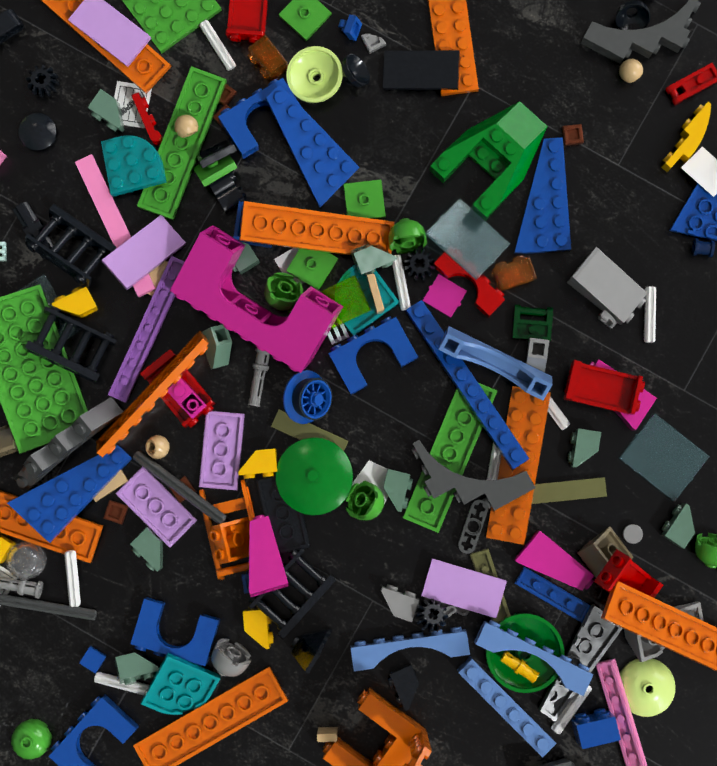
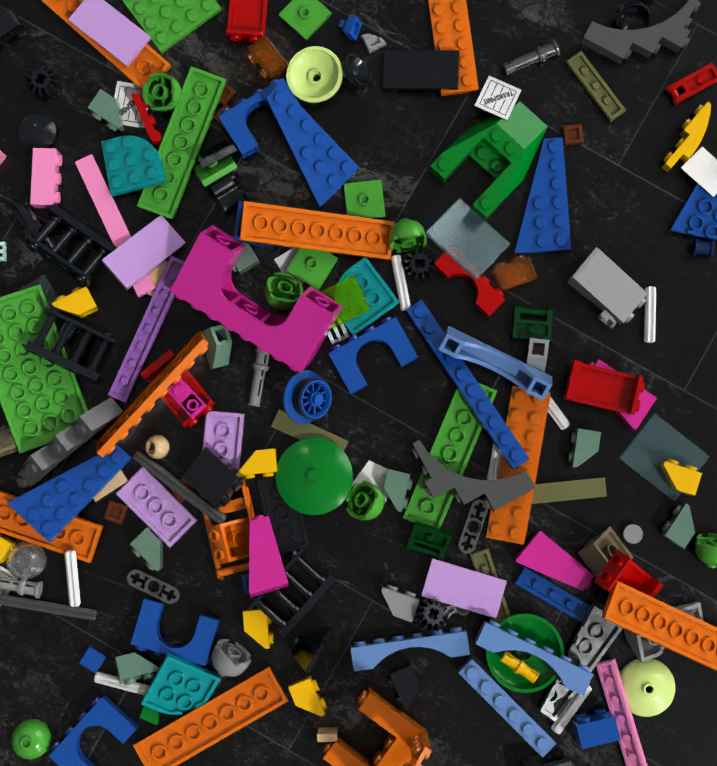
(45, 177): none -> bright pink brick
(143, 575): none -> dark grey beam
(150, 715): none -> green tile
(162, 92): none -> bright green cylinder
(185, 126): tan piece -> none
(214, 477): none -> black brick
(217, 45): white axle -> none
(306, 696): none -> yellow slope
(369, 258): sand green slope -> none
(375, 293): tan tile -> none
(431, 537): none -> dark green plate
(444, 295): dark pink piece -> none
(498, 97): none -> white sticker
(540, 54): none -> dark grey pin
(595, 86): none -> olive tile
(631, 70): tan piece -> none
(681, 478): none -> yellow slope

